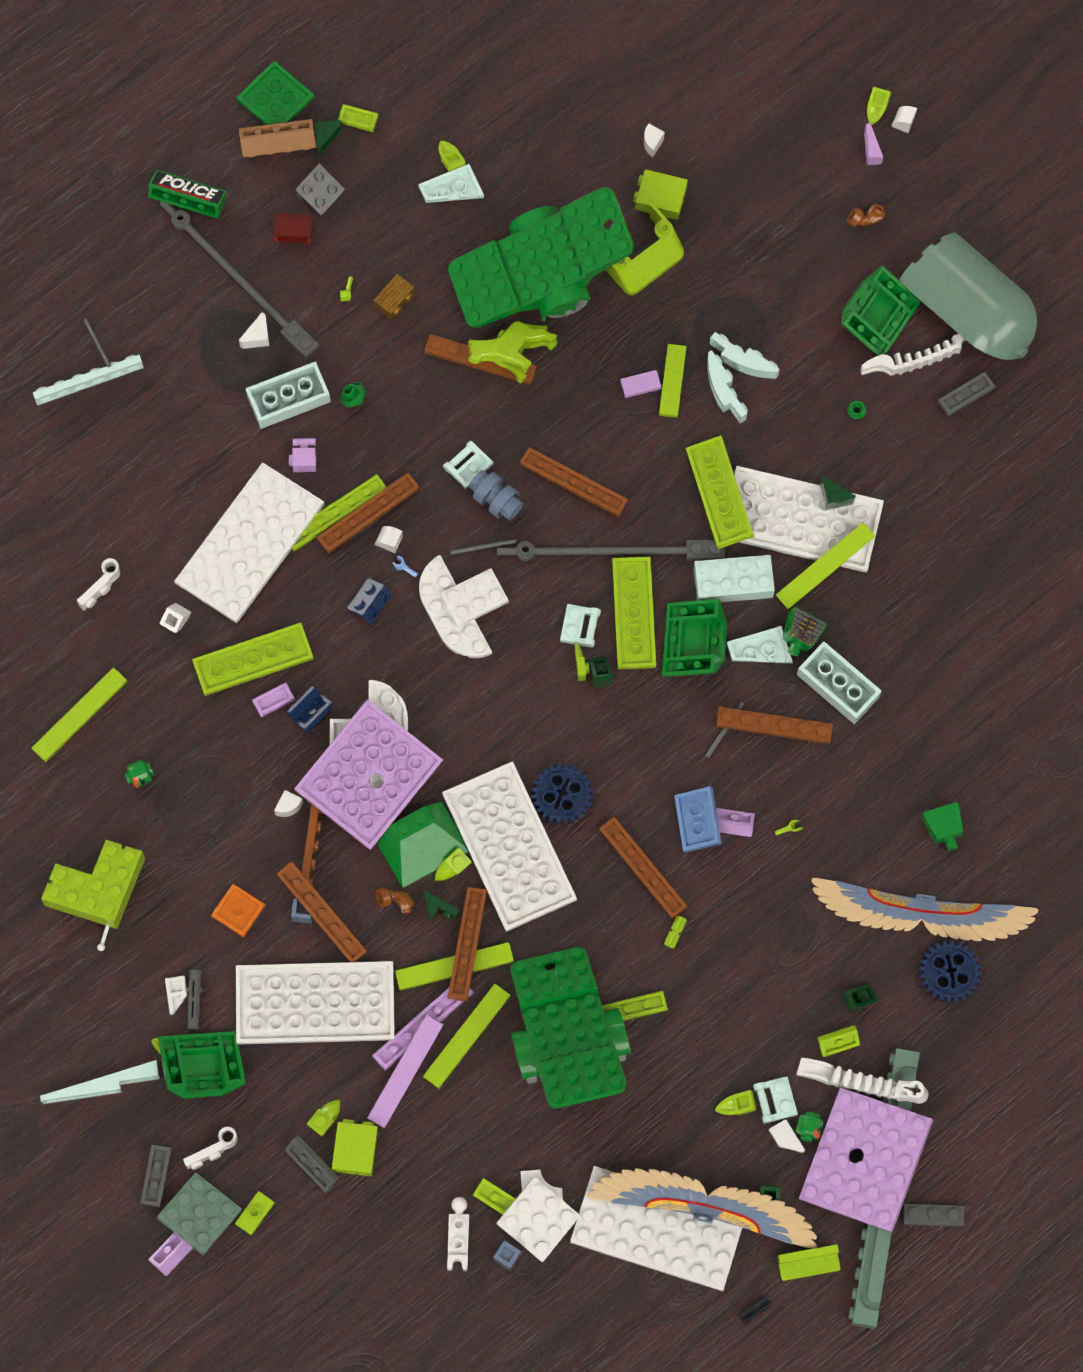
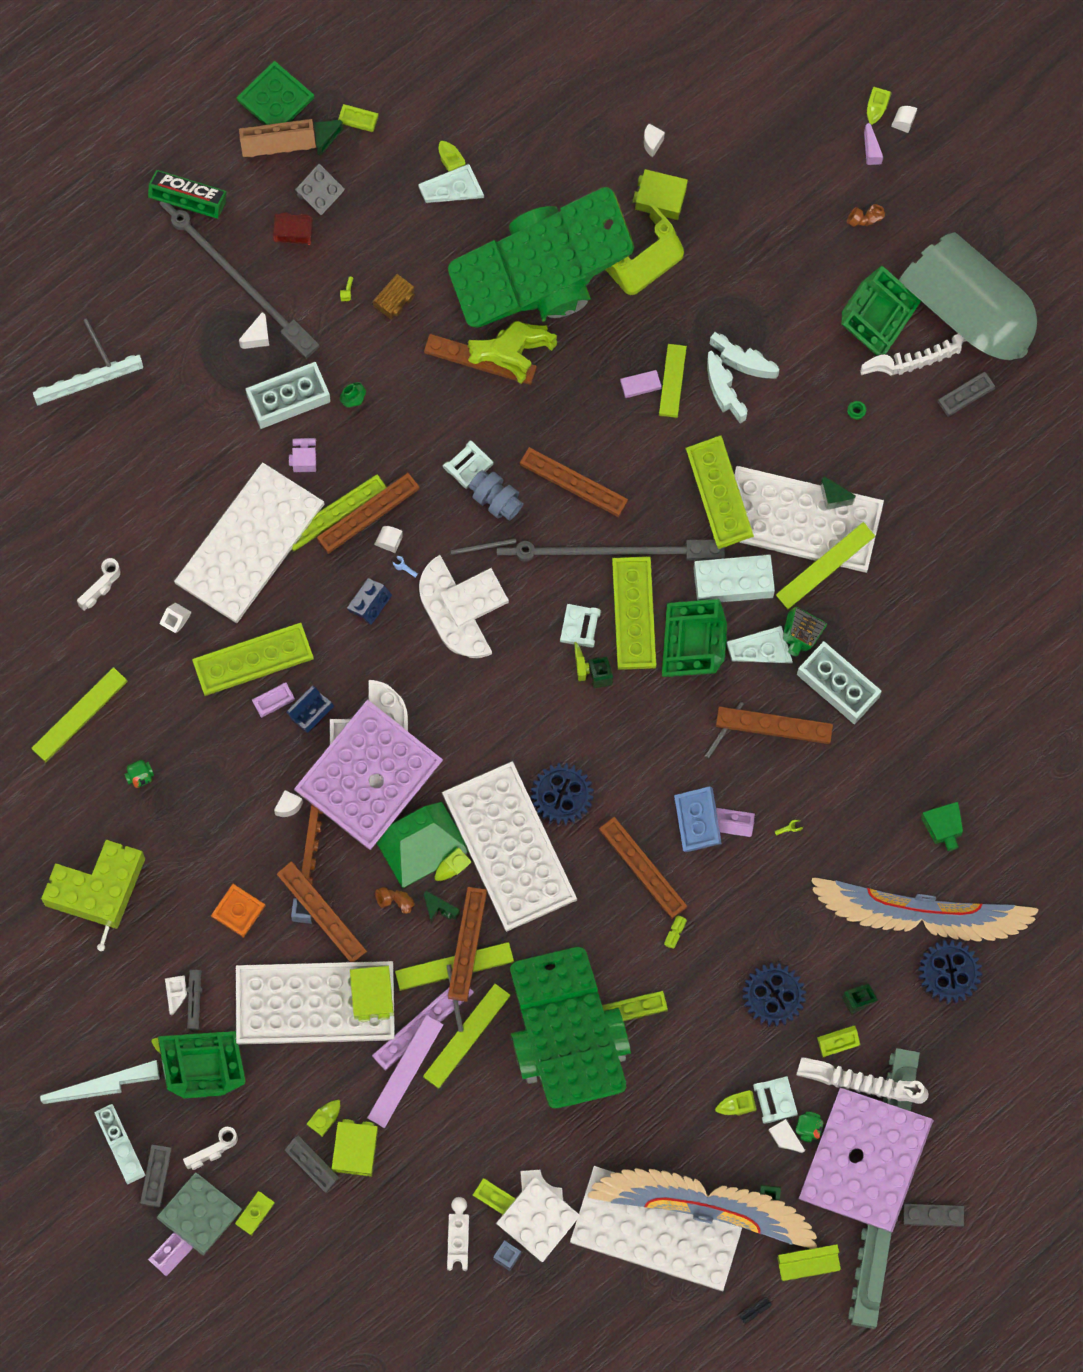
(120, 1144): none -> light aqua slope
(371, 993): none -> lime brick
(455, 1002): none -> dark grey axle
(759, 1004): none -> dark blue gear

